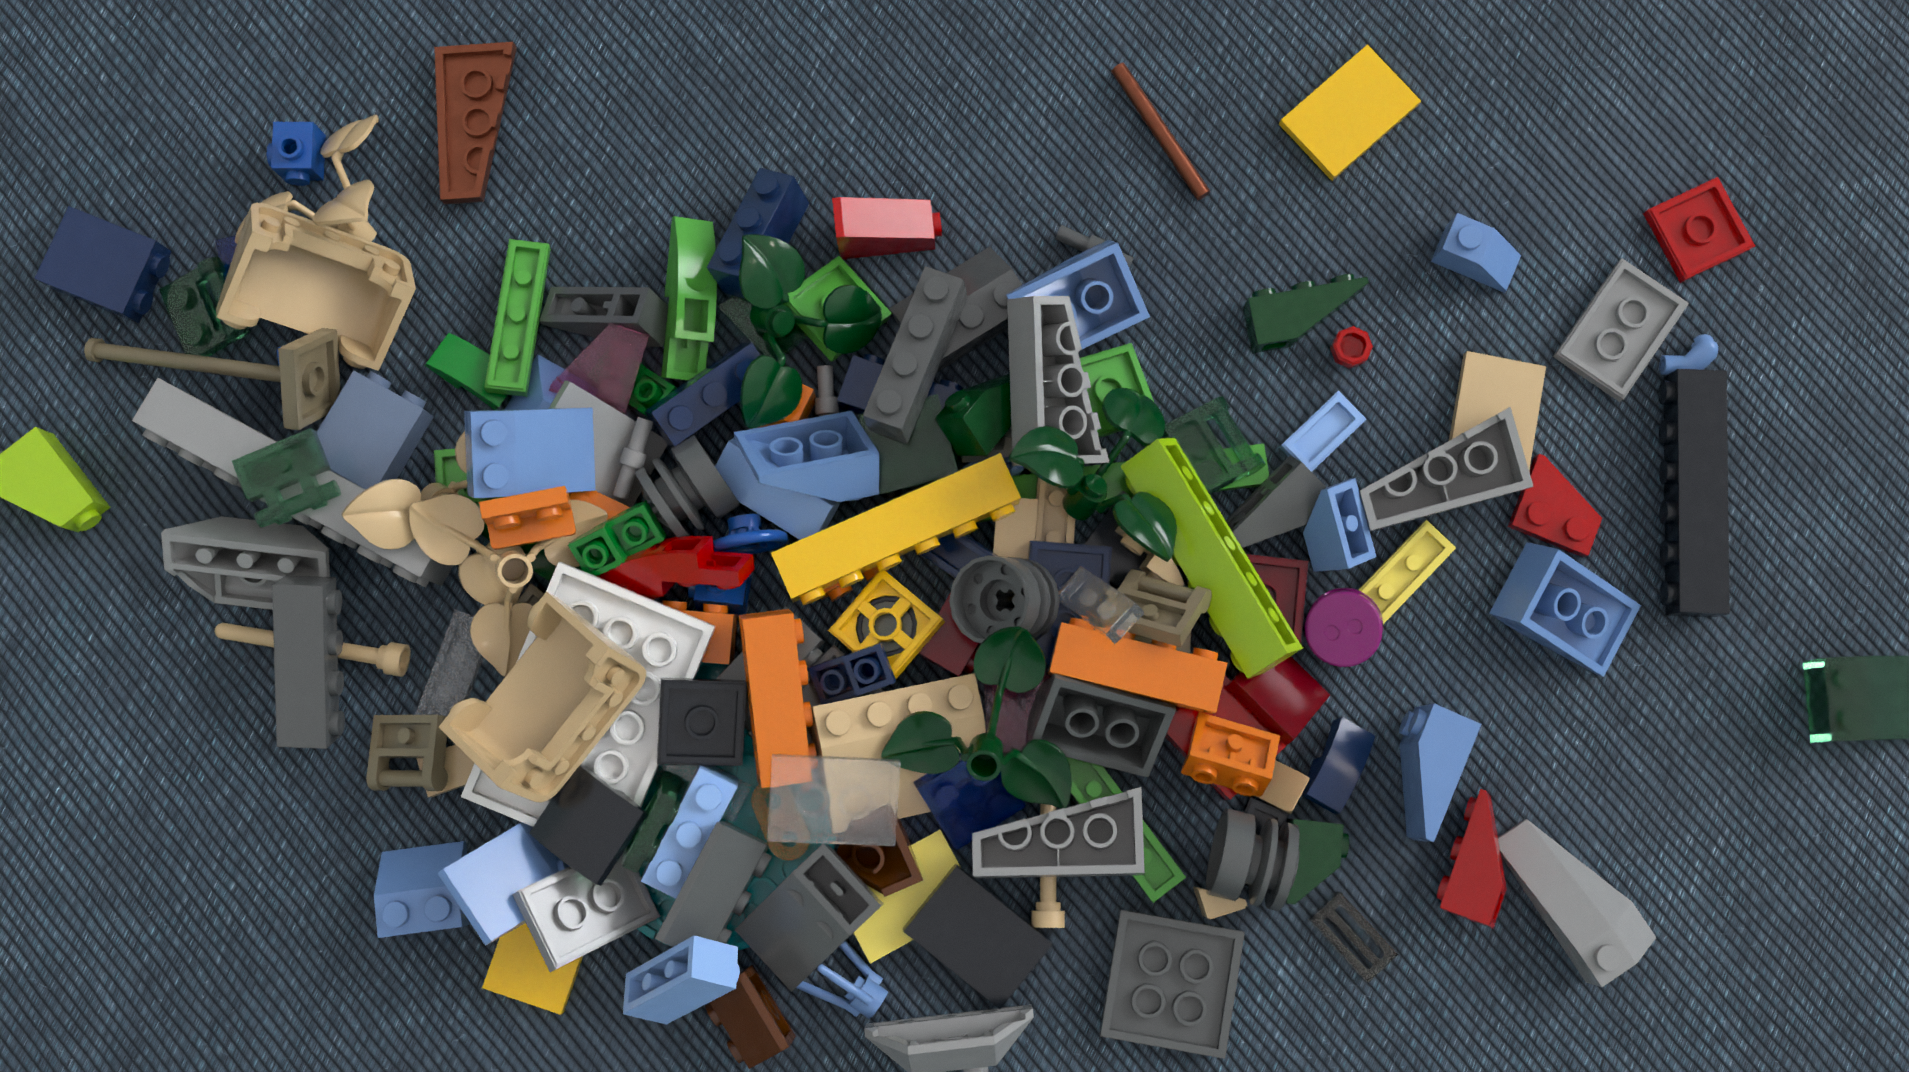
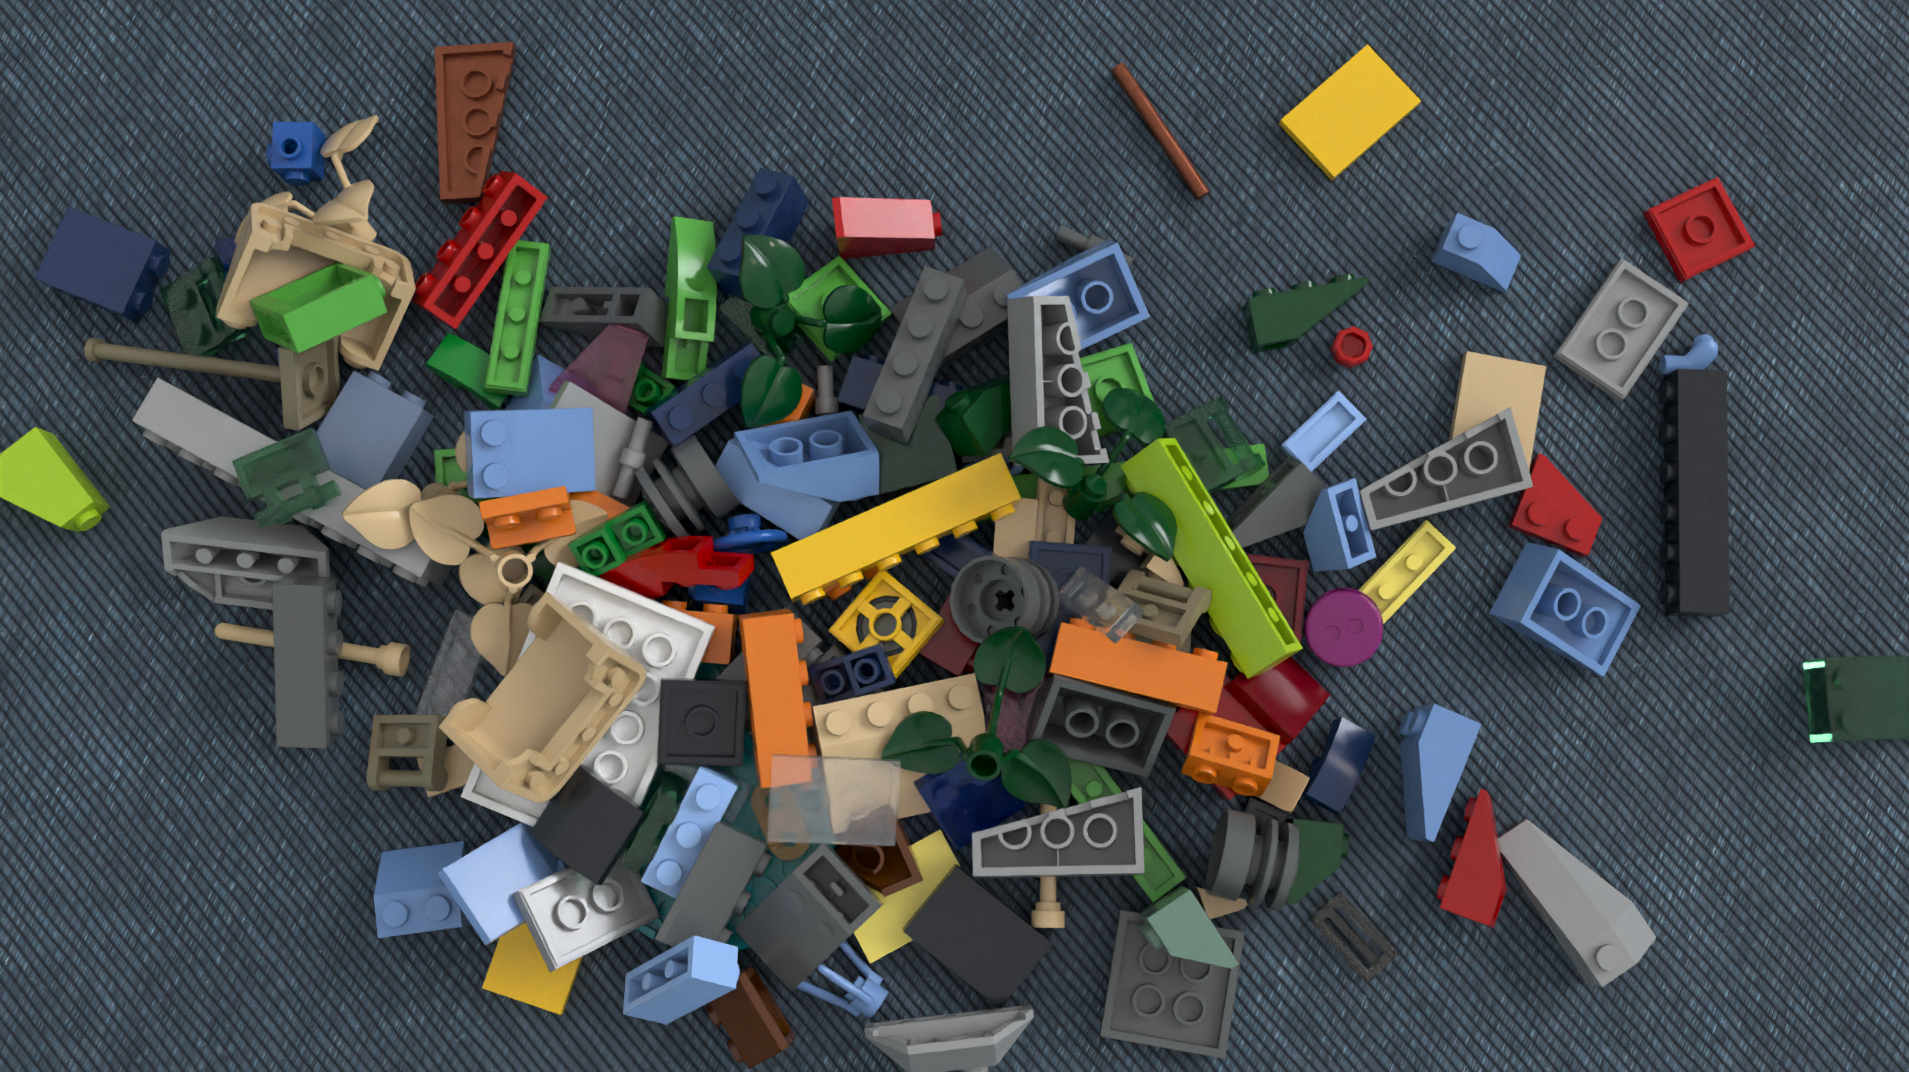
(319, 306): none -> bright green window
(478, 248): none -> red brick
(1184, 930): none -> sand green slope

